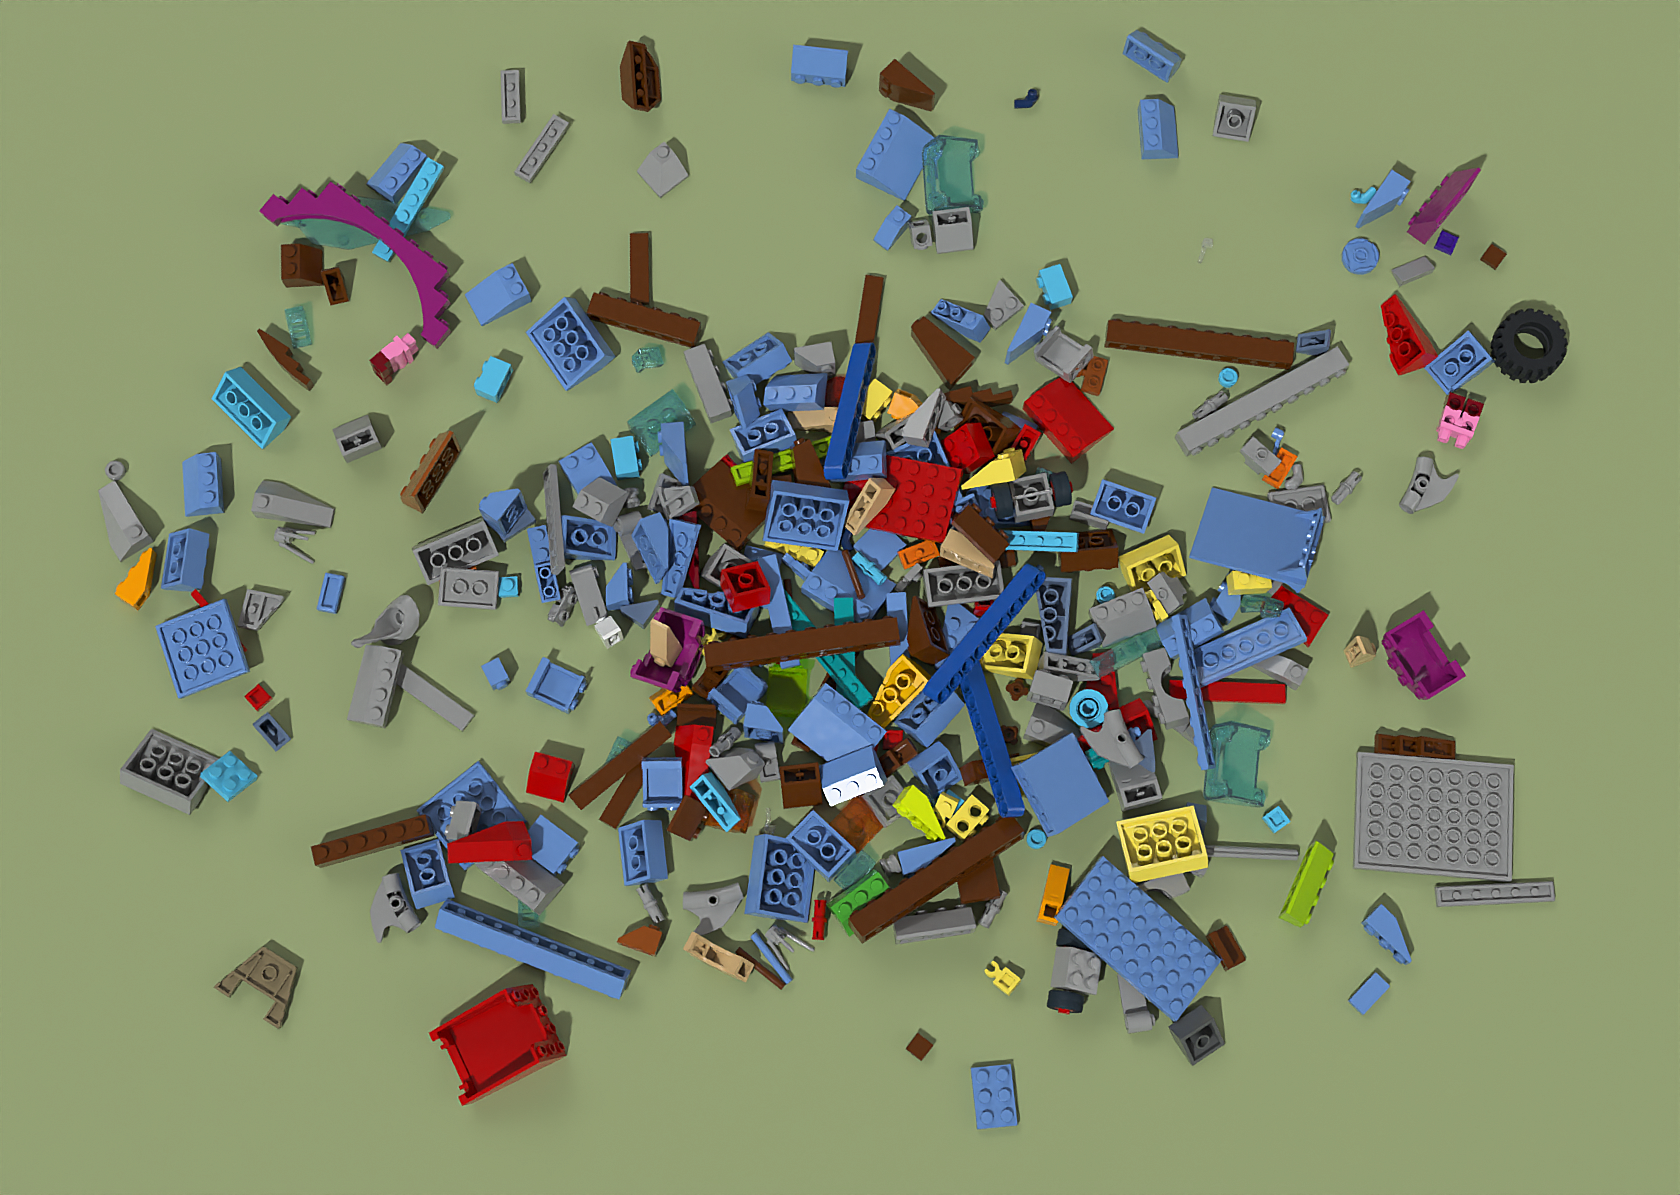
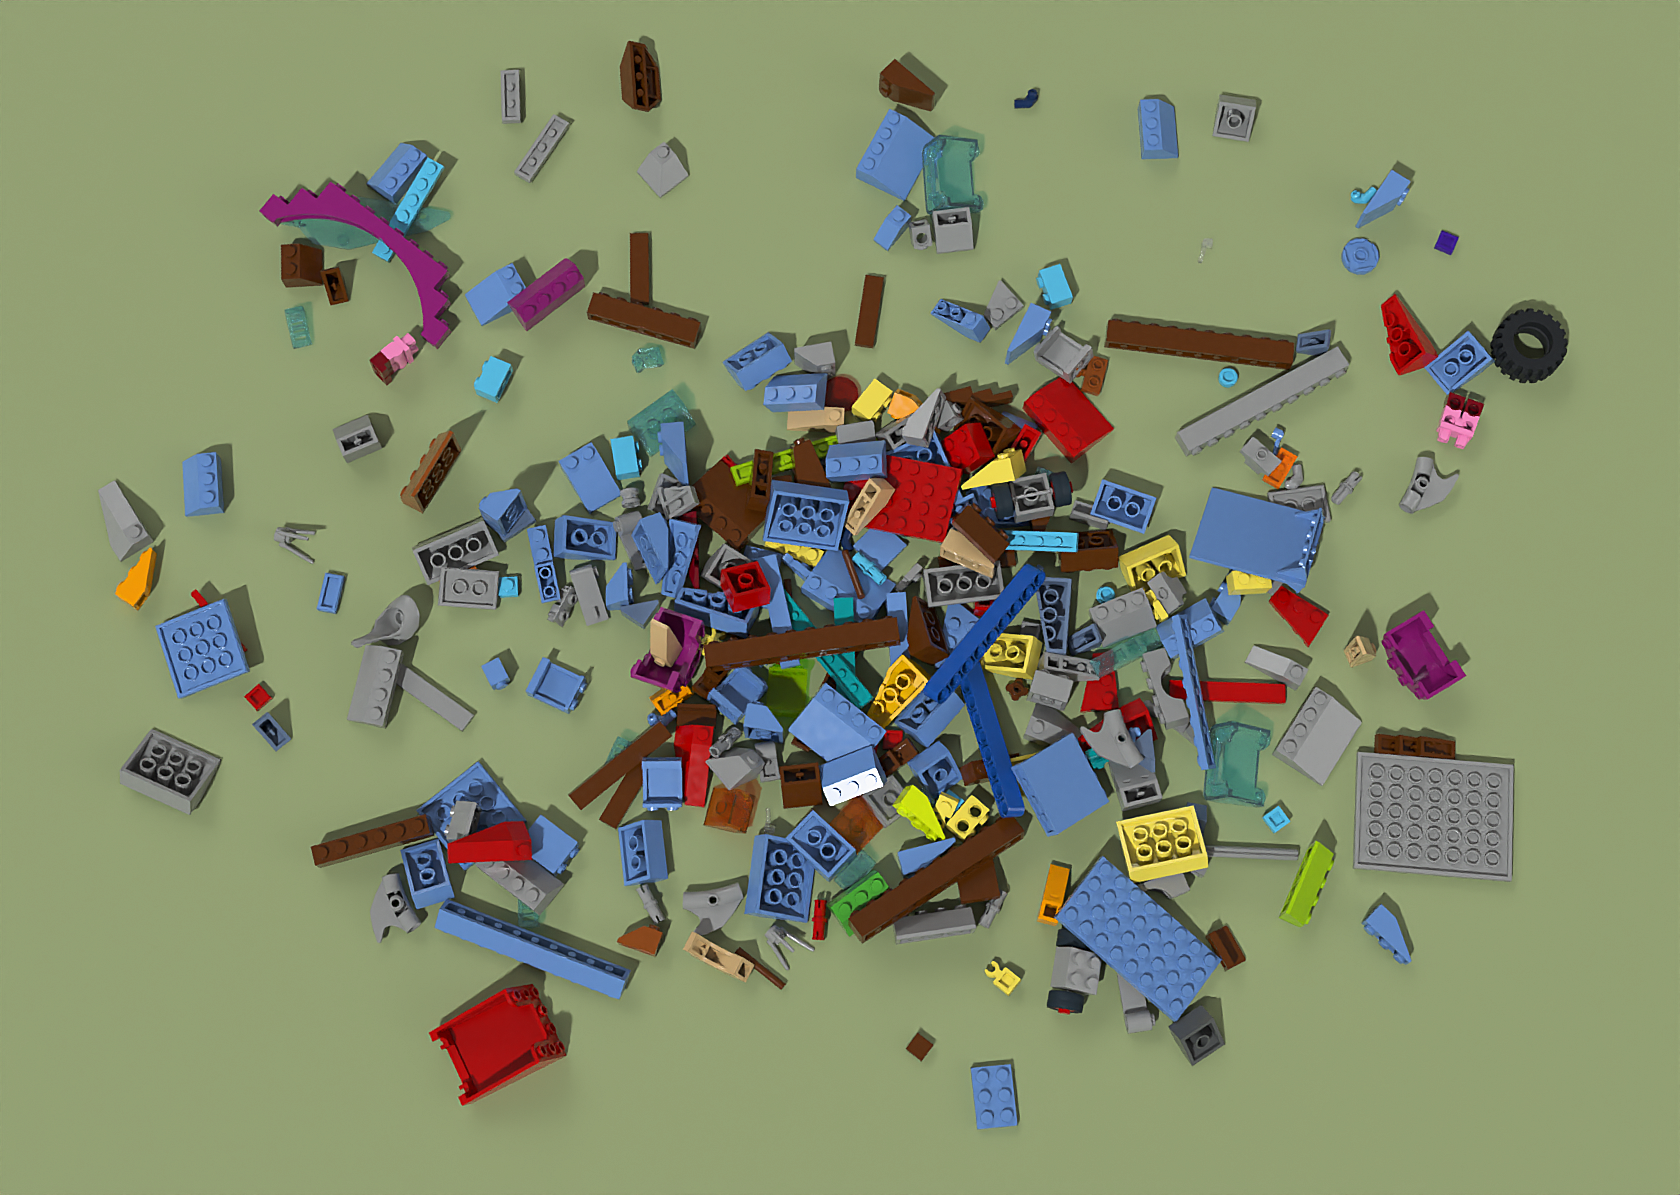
(115, 470): light grey tile -> none
(185, 560): medium blue slope -> none
(228, 776): medium azure plate -> none
(250, 407): medium azure slope -> none
(258, 609): light grey wing -> none
(268, 975): dark tan wing -> none
(283, 355): reddish brown slope -> none
(286, 504): light grey wedge -> none
(547, 293): none -> magenta slope
(549, 777): red slope -> none
(553, 517): light grey tile -> none
(570, 343): medium blue slope -> none
(601, 501): light grey slope -> none
(608, 631): white slope -> none
(689, 818): reddish brown slope -> none
(707, 383): light grey brick -> none
(716, 800): medium azure slope -> none
(743, 399): medium blue slope -> none
(765, 433): medium blue slope -> none
(771, 958): medium blue bar -> none
(819, 66): medium blue slope -> none
(849, 411): blue beam -> none
(890, 865): light grey wheel -> none
(918, 553): orange plate -> none
(942, 352): reddish brown slope -> none
(1013, 733): reddish brown plate -> none
(1036, 839): medium azure tile -> none
(1088, 708): medium azure piece -> none
(1151, 55): medium blue slope -> none
(1210, 406): light grey pin -> none
(1247, 647): medium blue plate -> none
(1265, 605): clear light blue slope -> none
(1317, 736): none -> light grey slope
(1368, 993): medium blue tile -> none
(1412, 271): light grey slope -> none
(1442, 204): magenta slope -> none
(1493, 256): reddish brown tile -> none
(1494, 894): light grey tile -> none

